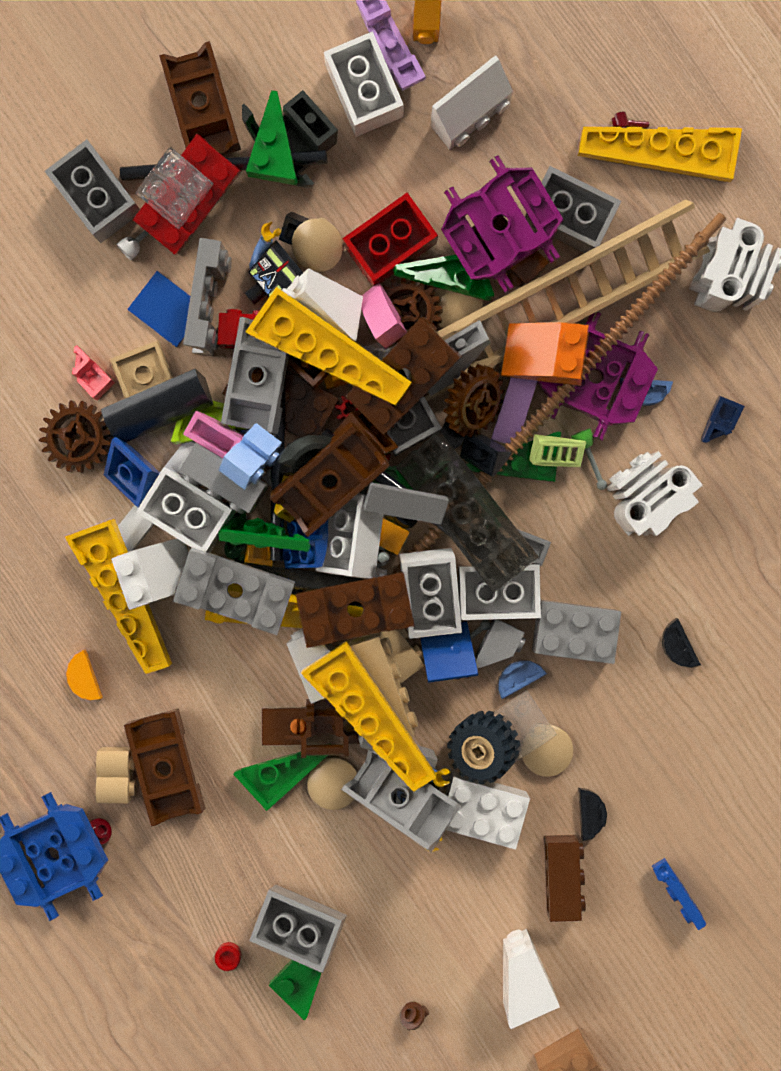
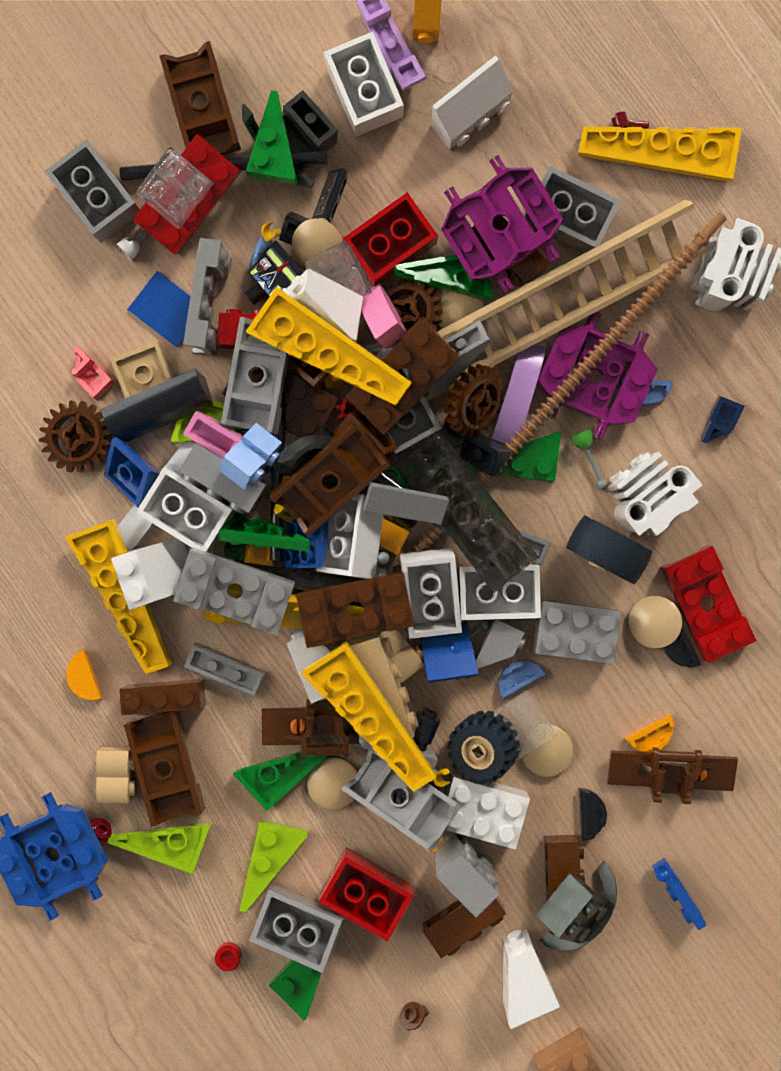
(162, 697): none -> reddish brown brick
(172, 846): none -> lime wing
(224, 669): none -> light grey tile
(271, 851): none -> lime wing
(331, 194): none -> black slope
(342, 267): none -> clear slope
(366, 894): none -> red brick
(427, 728): none -> black brick
(457, 925): none -> reddish brown brick
(466, 874): none -> light grey brick
(541, 441): yellowish green slope -> none
(546, 352): orange slope -> none
(578, 912): none -> pearl dark grey piece
(609, 550): none -> black wheel
(653, 735): none -> light orange tile
(655, 622): none -> tan dish
(699, 772): none -> reddish brown piece
(719, 628): none -> red piece

